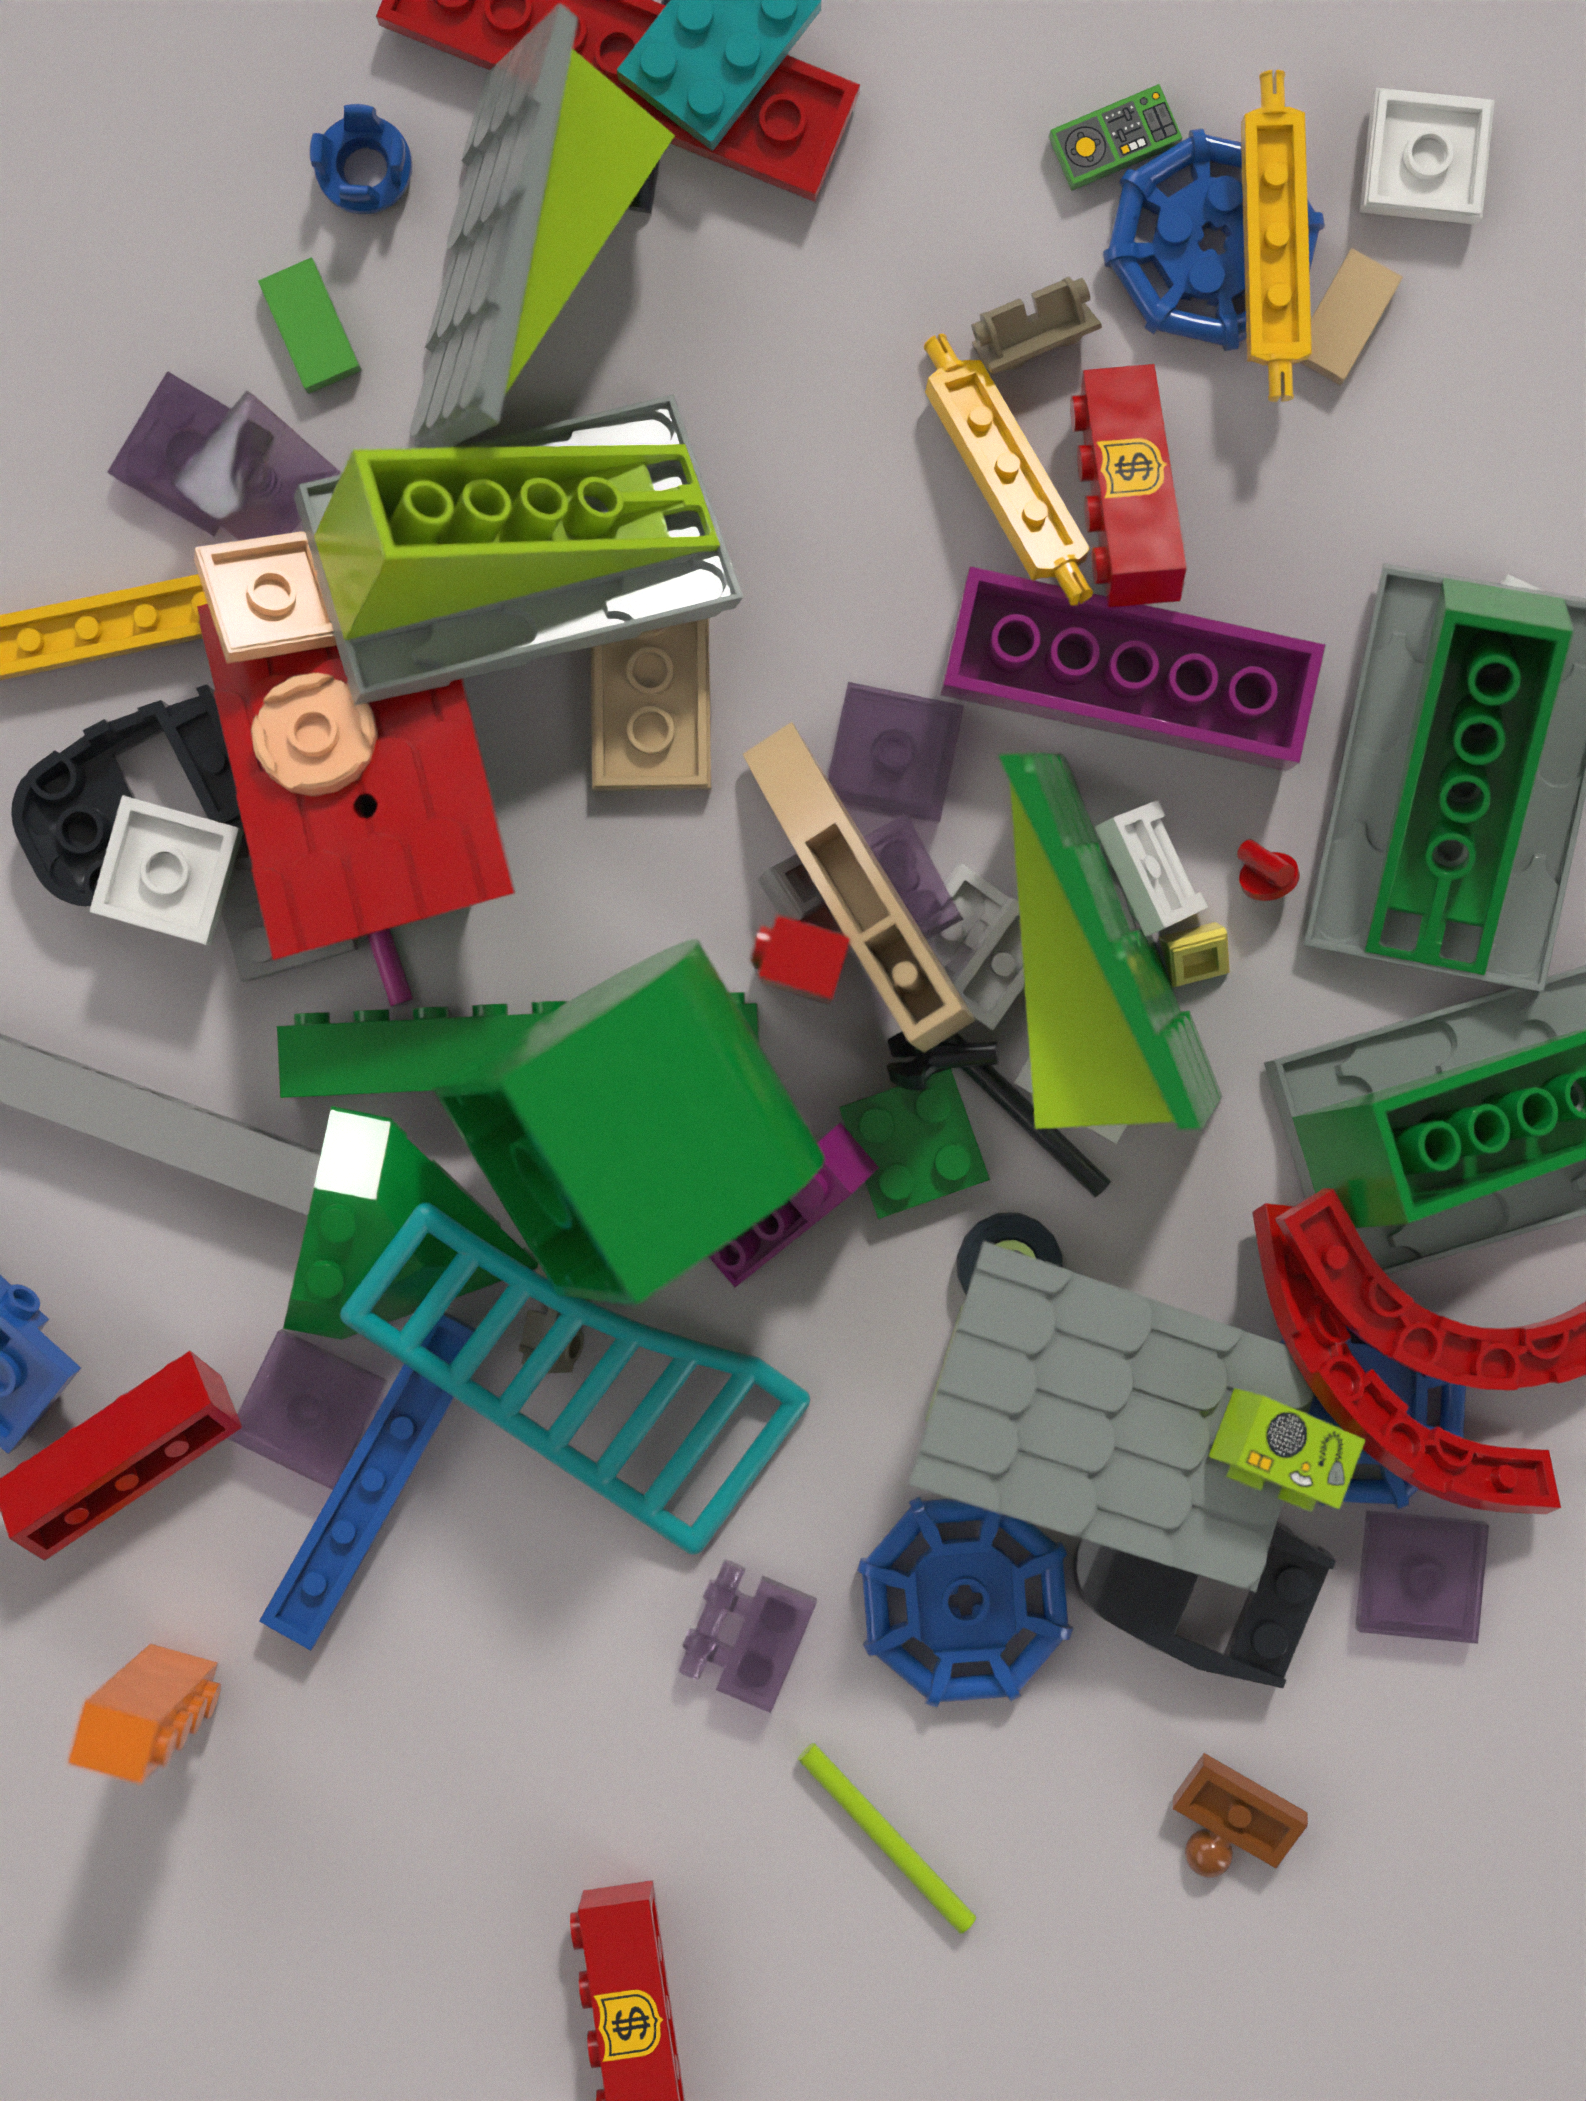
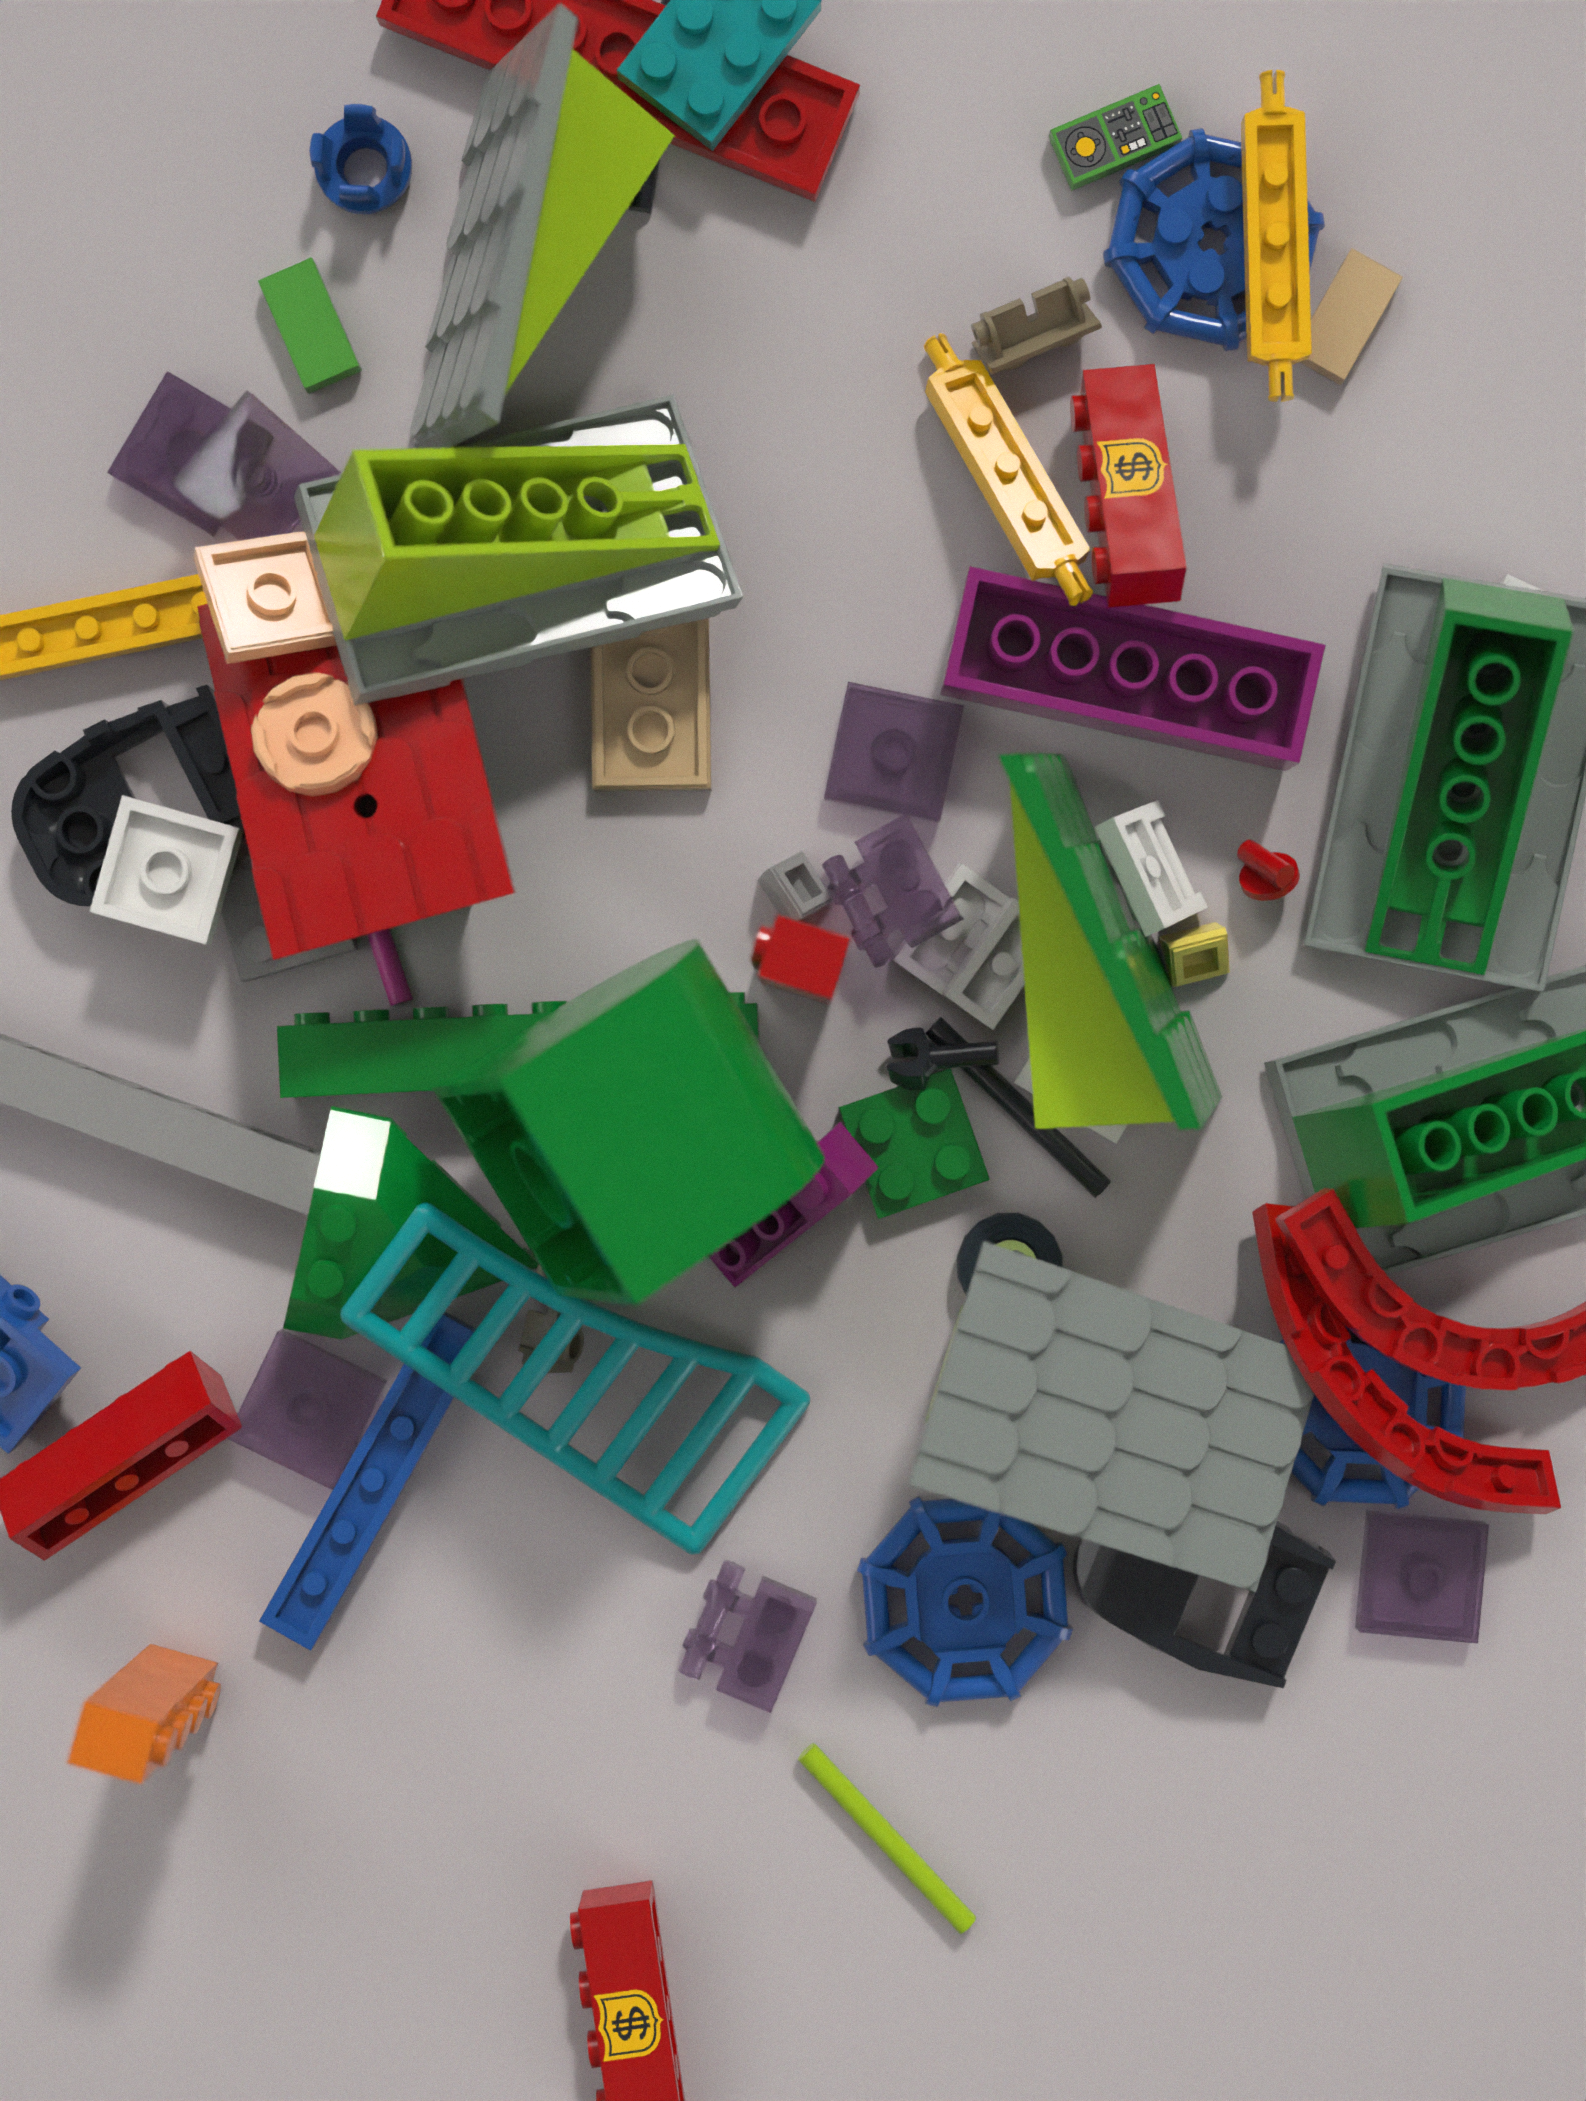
(858, 890): tan slope -> none
(1234, 1813): dark orange plate -> none
(1286, 1448): lime brick -> none
(1427, 156): white plate -> none

